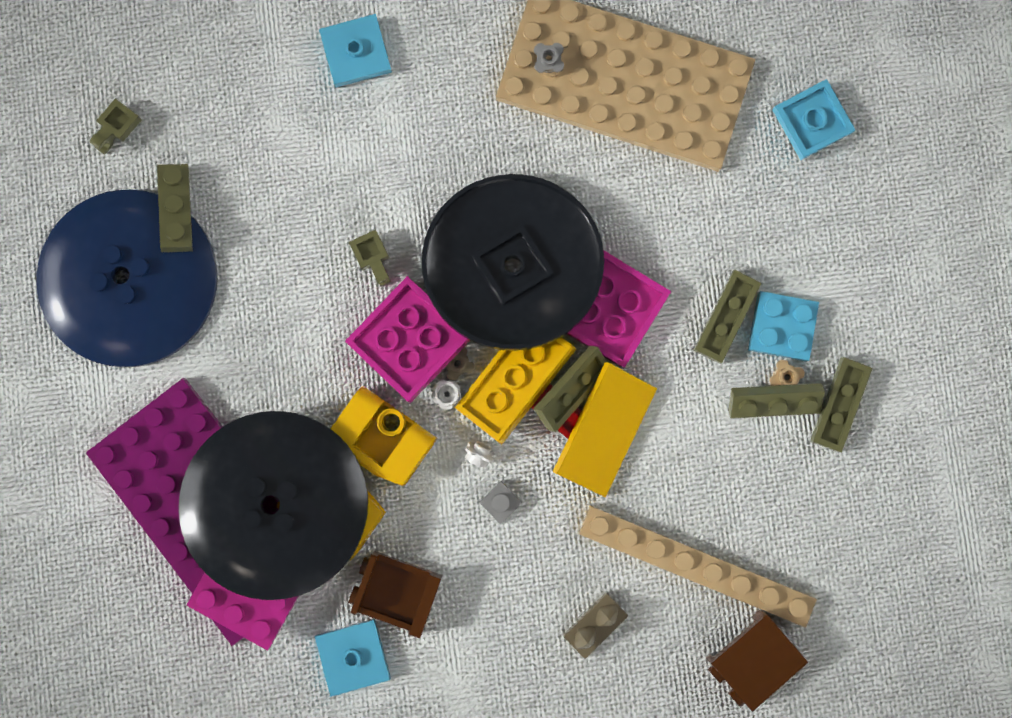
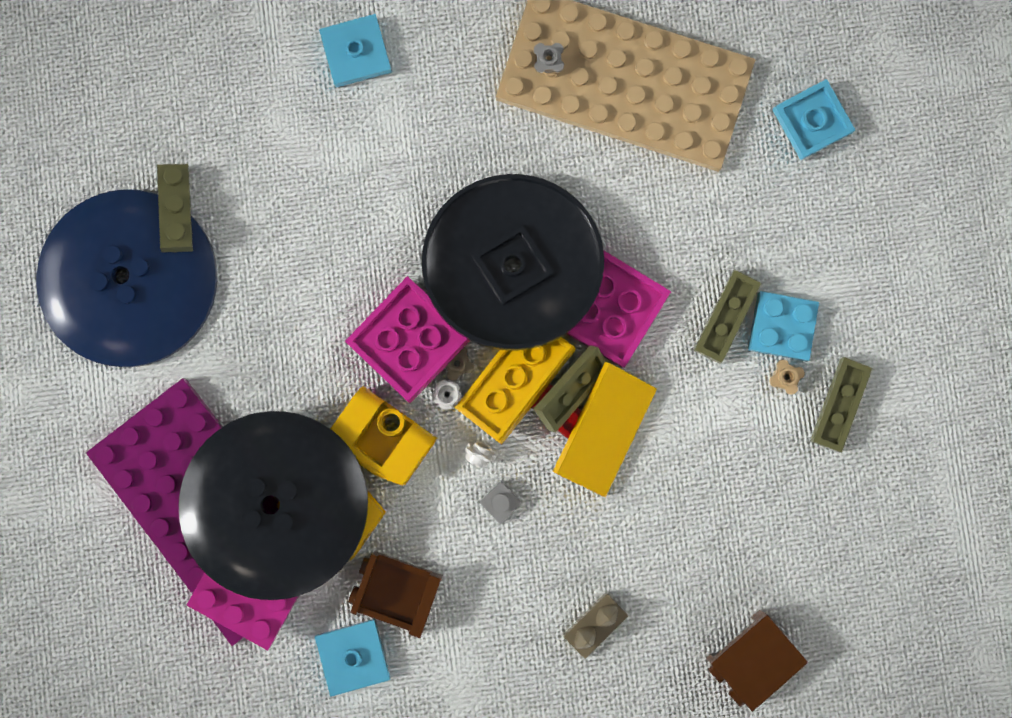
(116, 122): olive plate -> none
(370, 254): olive plate -> none
(697, 566): tan plate -> none
(776, 400): olive plate -> none

